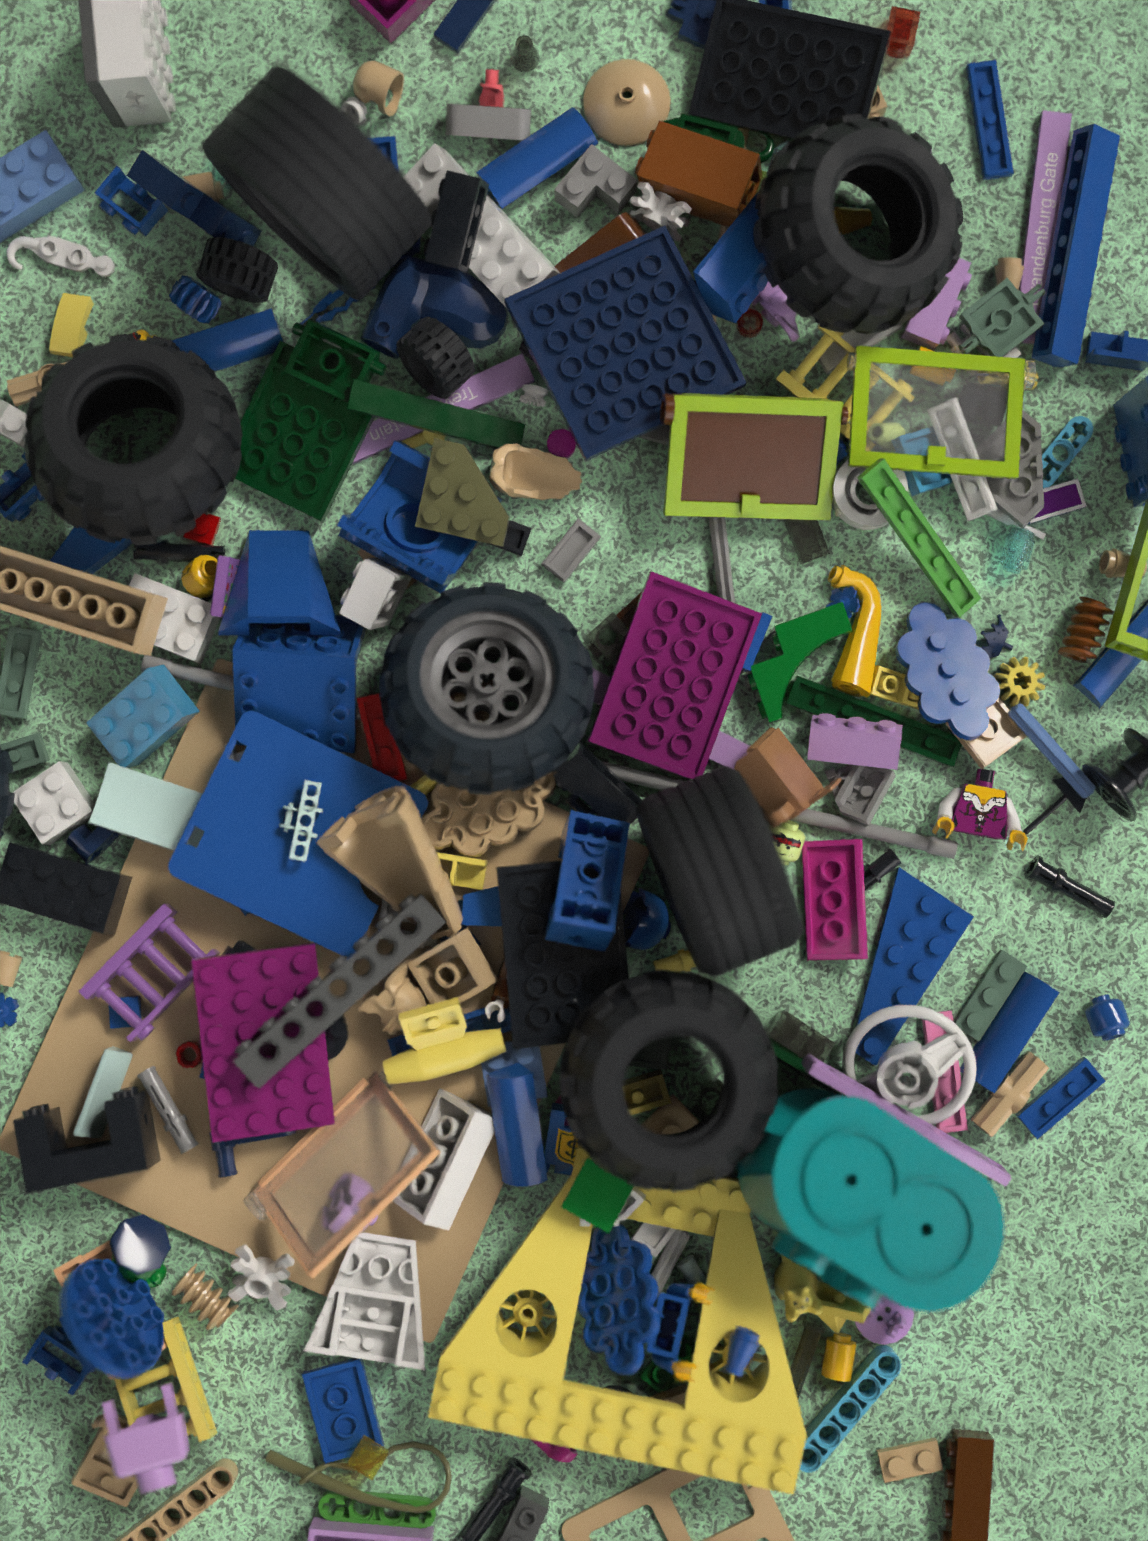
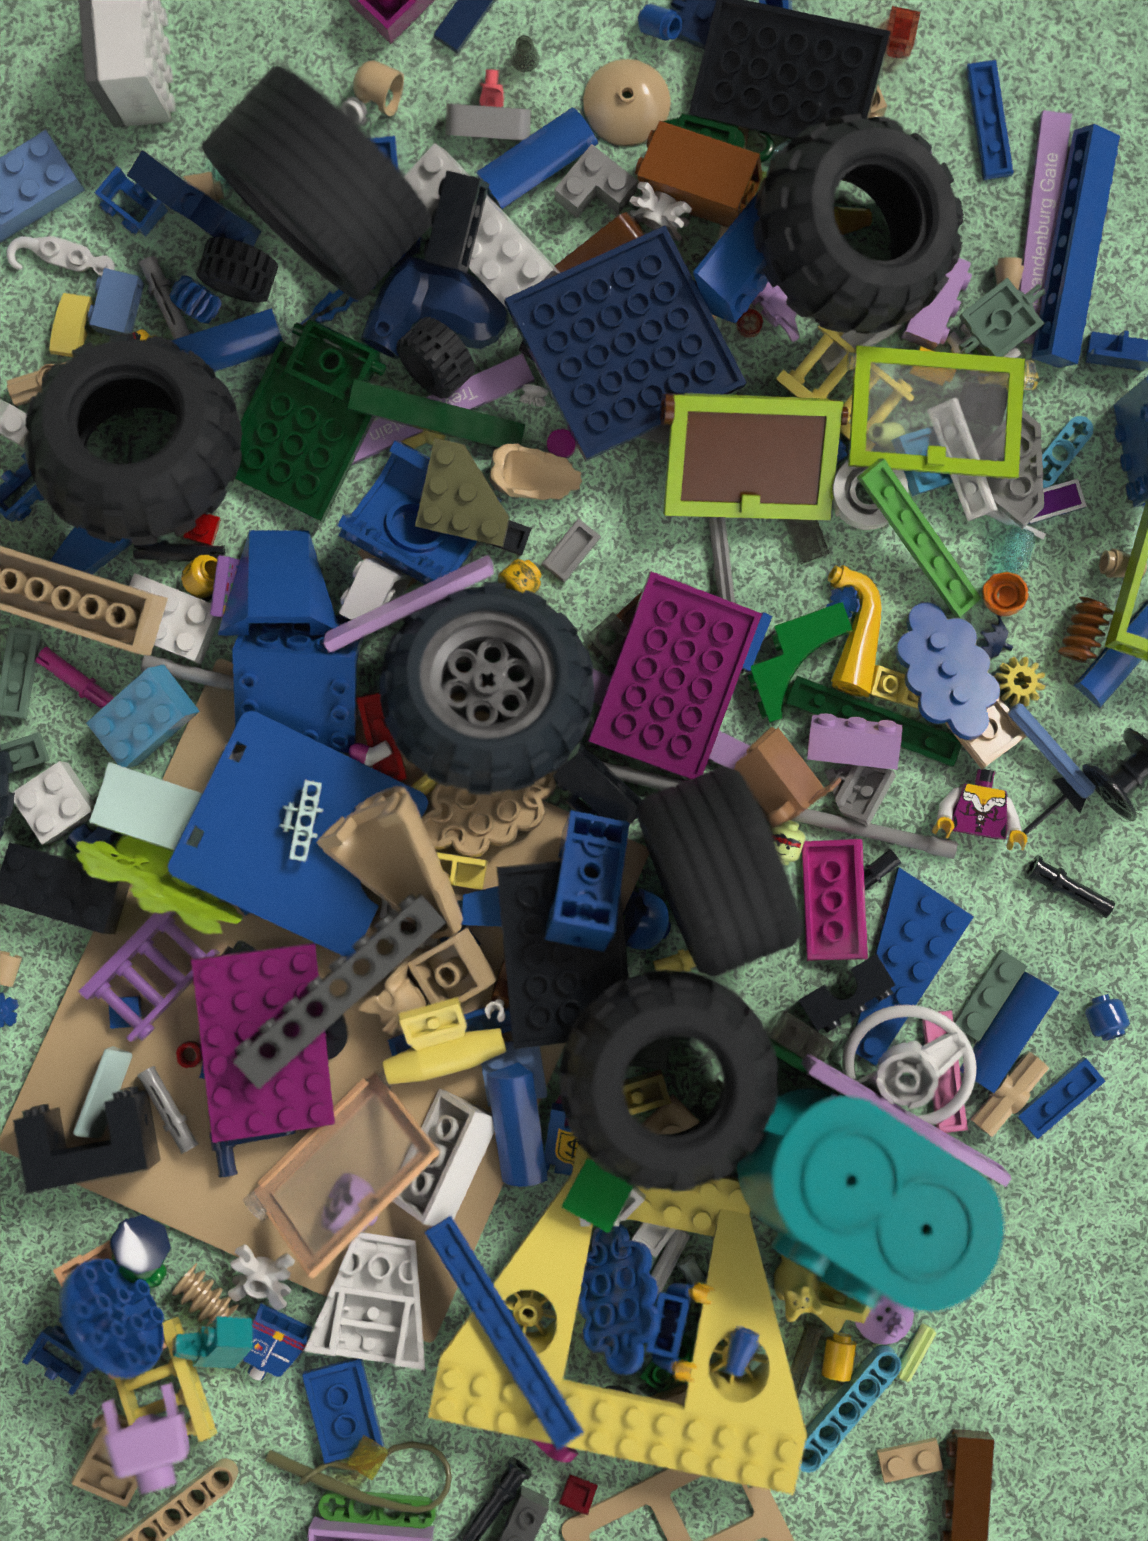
(74, 678): none -> dark pink axle
(115, 302): none -> medium blue brick
(158, 891): none -> lime plant
(160, 289): none -> light grey pin
(218, 1345): none -> teal hinge
(275, 1342): none -> blue torso
(369, 755): none -> arm
(409, 603): none -> lavender tile
(504, 1333): none -> blue tile
(521, 576): none -> yellow head
(578, 1494): none -> dark red tile
(659, 22): none -> blue brick
(826, 1009): none -> black arch
(916, 1352): none -> yellowish green axle
(1012, 593): none -> orange hair

